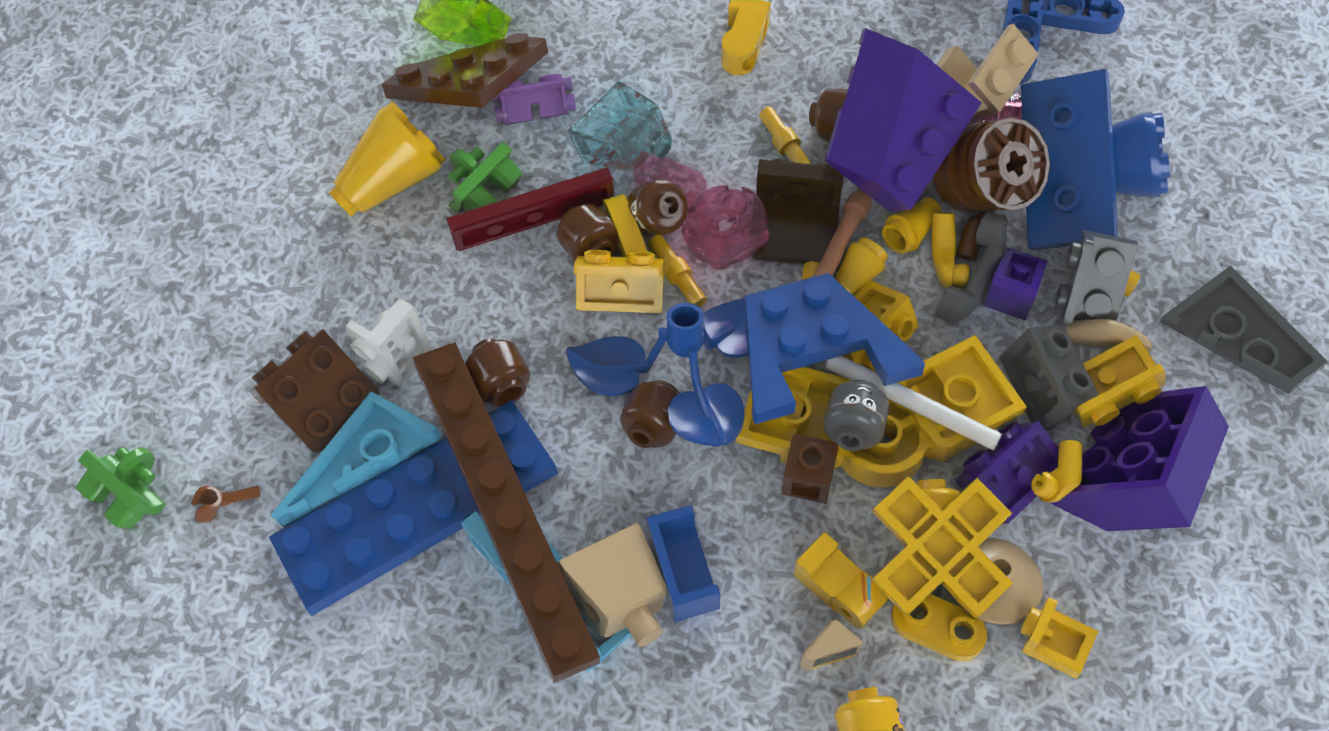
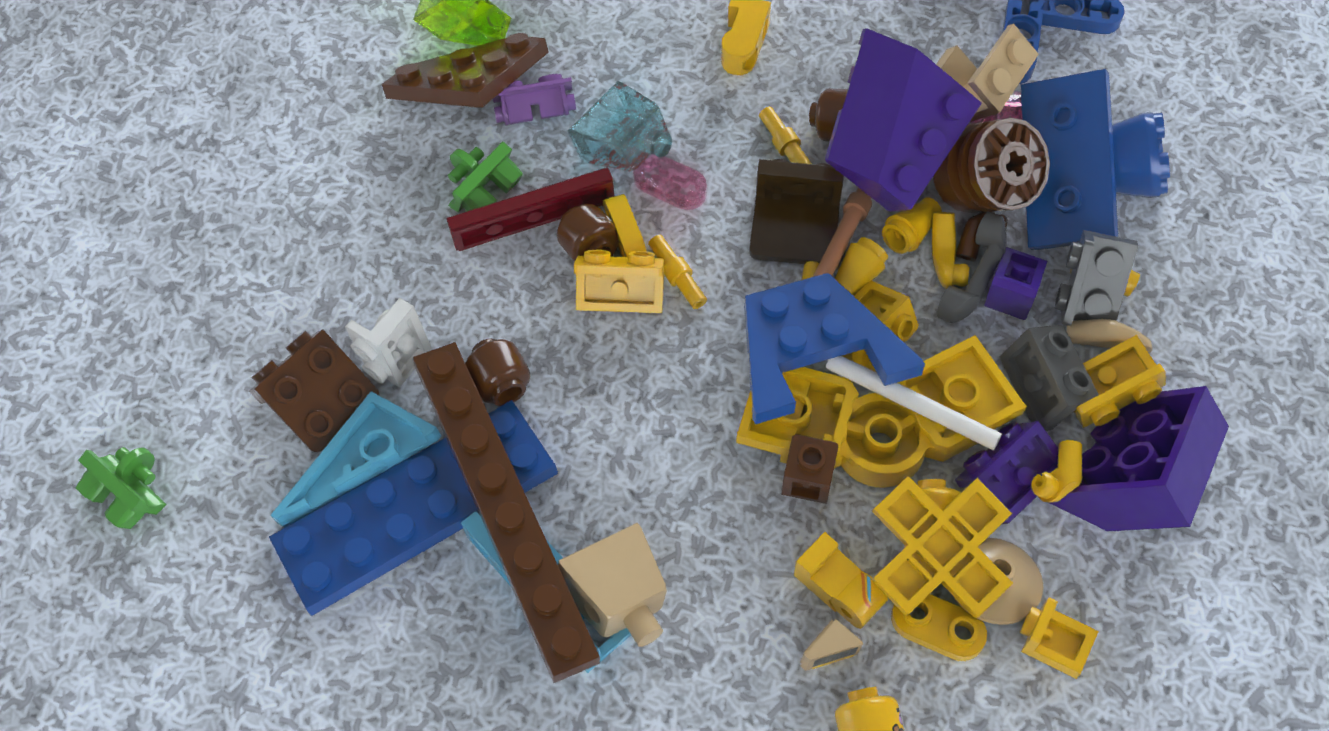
(215, 499): dark orange hand -> none
(385, 162): yellow cone -> none
(646, 414): reddish brown head -> none
(658, 207): reddish brown head -> none
(682, 563): blue panel -> none
(700, 416): blue plant -> none
(729, 246): clear pink plate -> none
(856, 415): dark grey head -> none
(1246, 330): dark grey wing -> none

